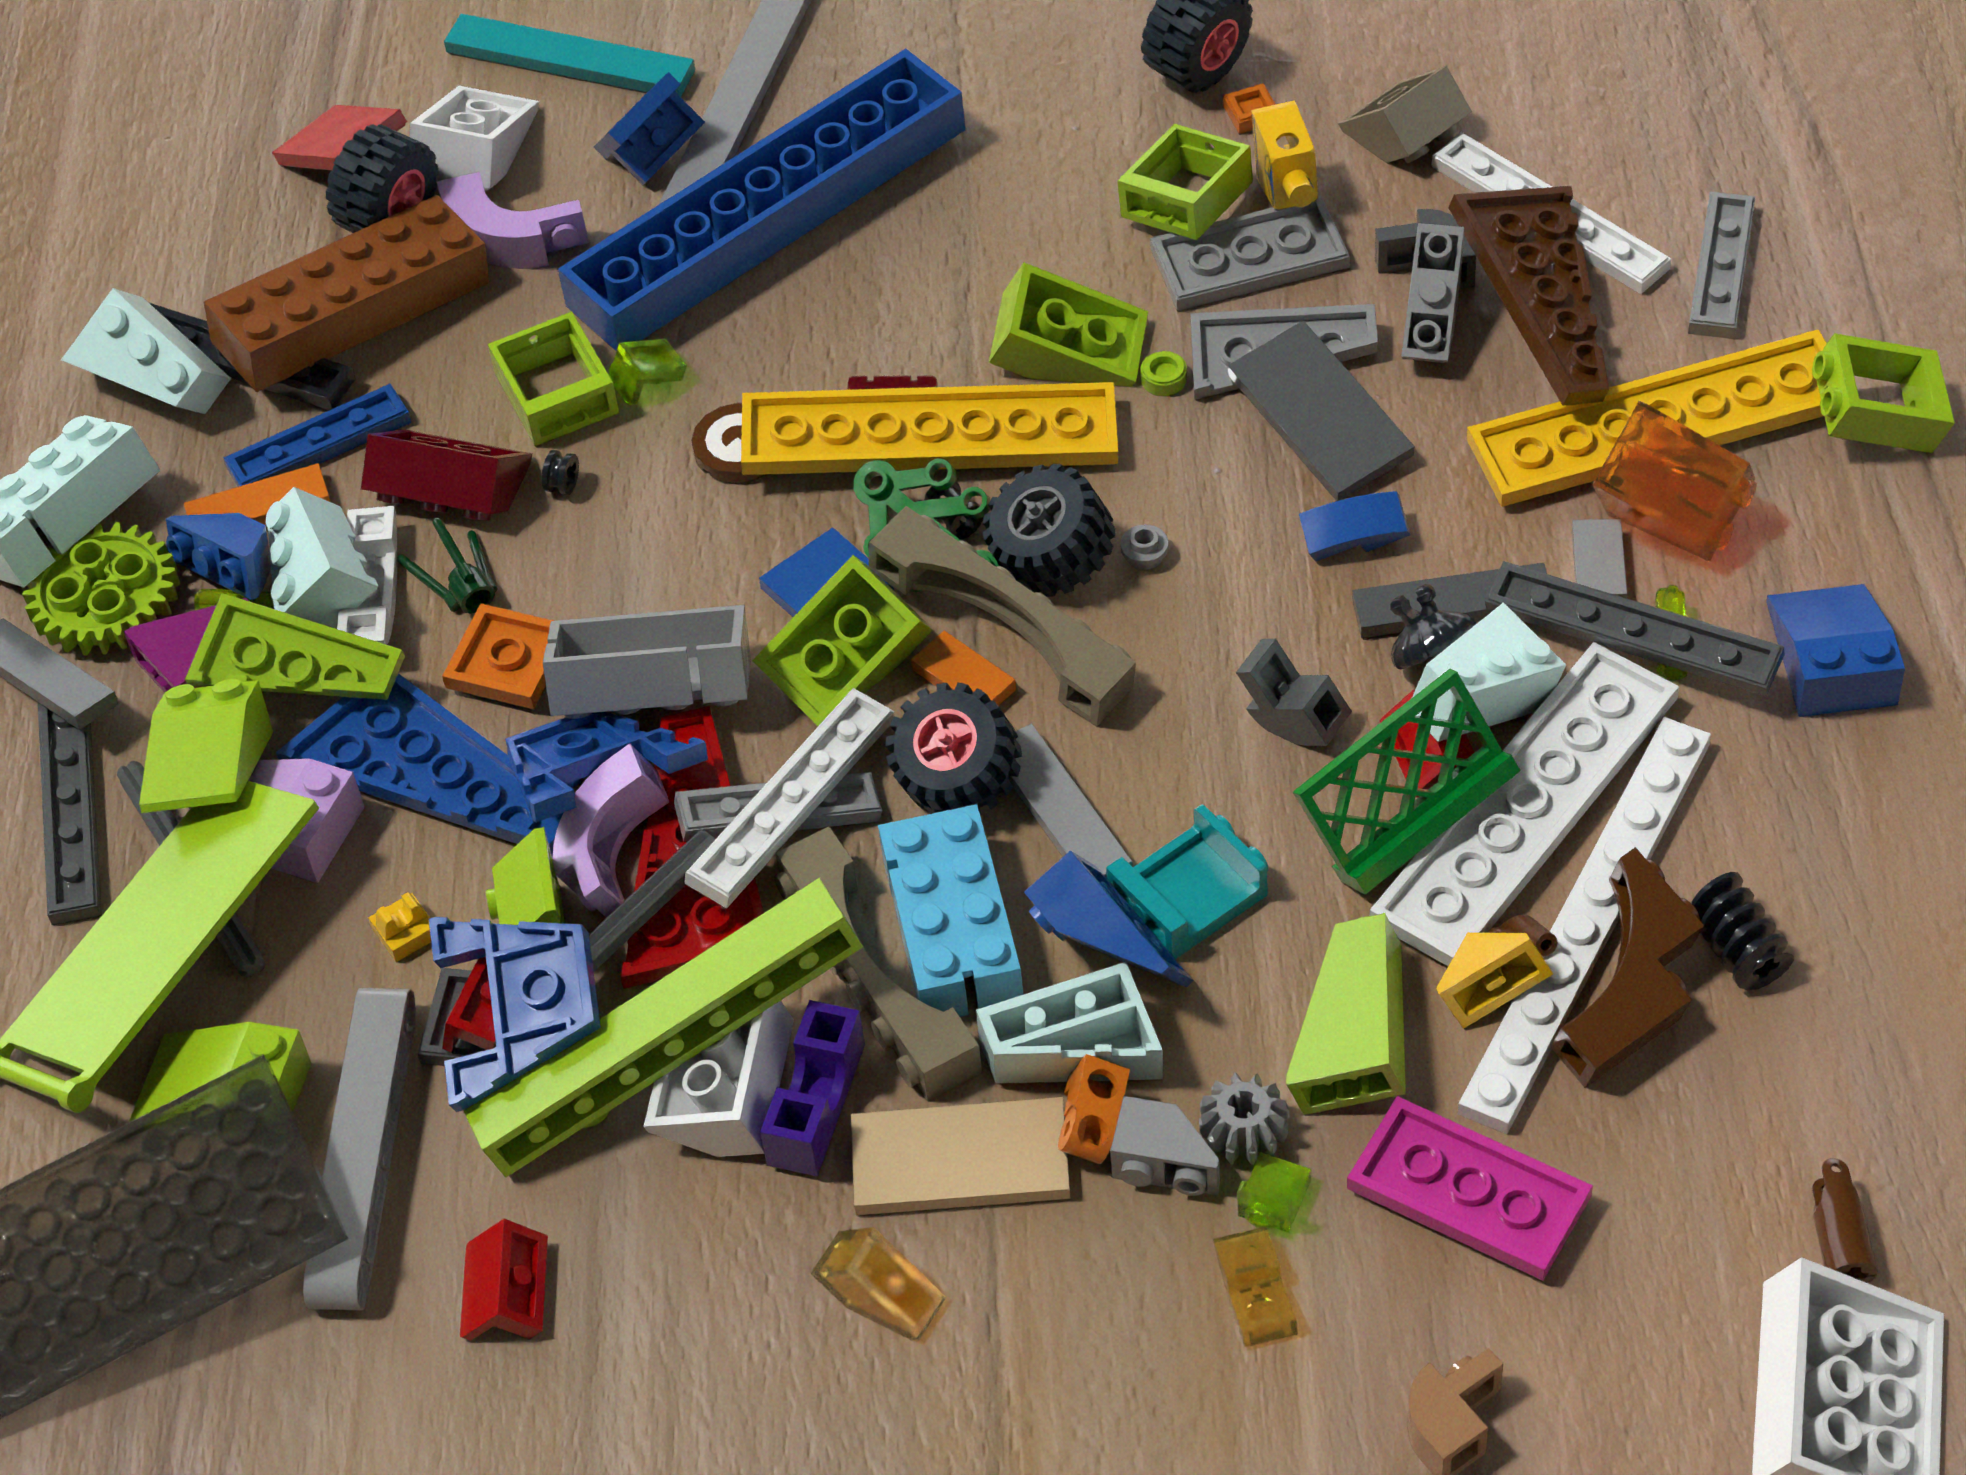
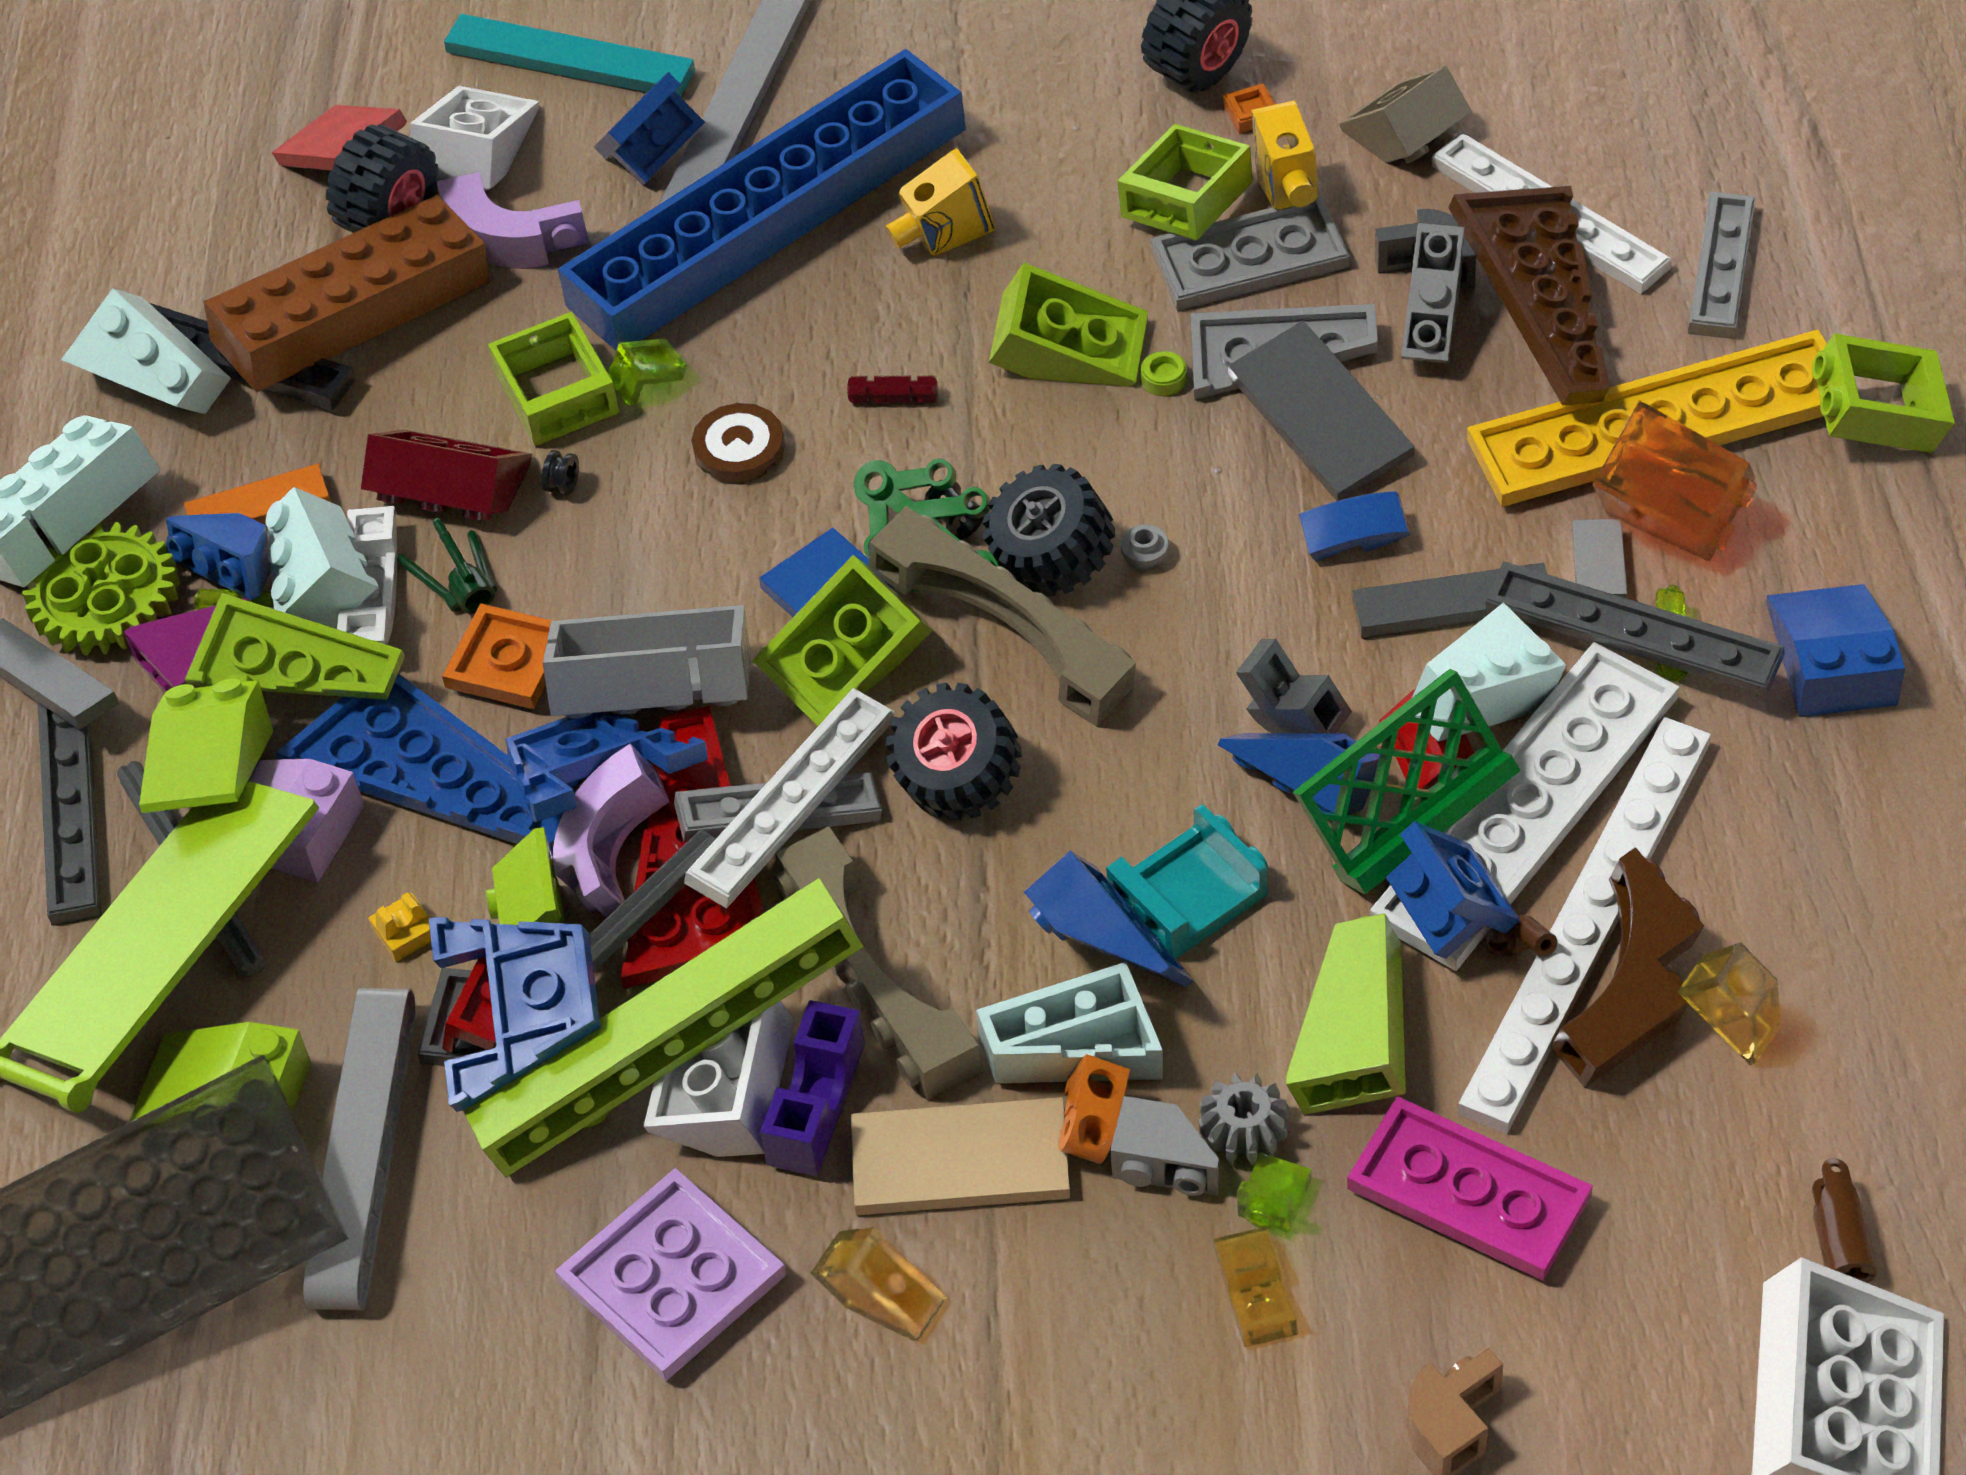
(320, 437): blue tile -> none
(504, 1281): red panel -> none
(670, 1274): none -> lavender plate
(916, 425): yellow plate -> none
(942, 207): none -> yellow torso
(950, 909): medium azure piece -> none
(952, 662): orange tile -> none
(1061, 805): light grey tile -> none
(1297, 757): none -> blue slope
(1426, 630): black hair -> none
(1448, 890): none -> blue bracket
(1489, 973): yellow slope -> none
(1736, 999): none -> clear yellow slope
(1741, 933): black piece -> none

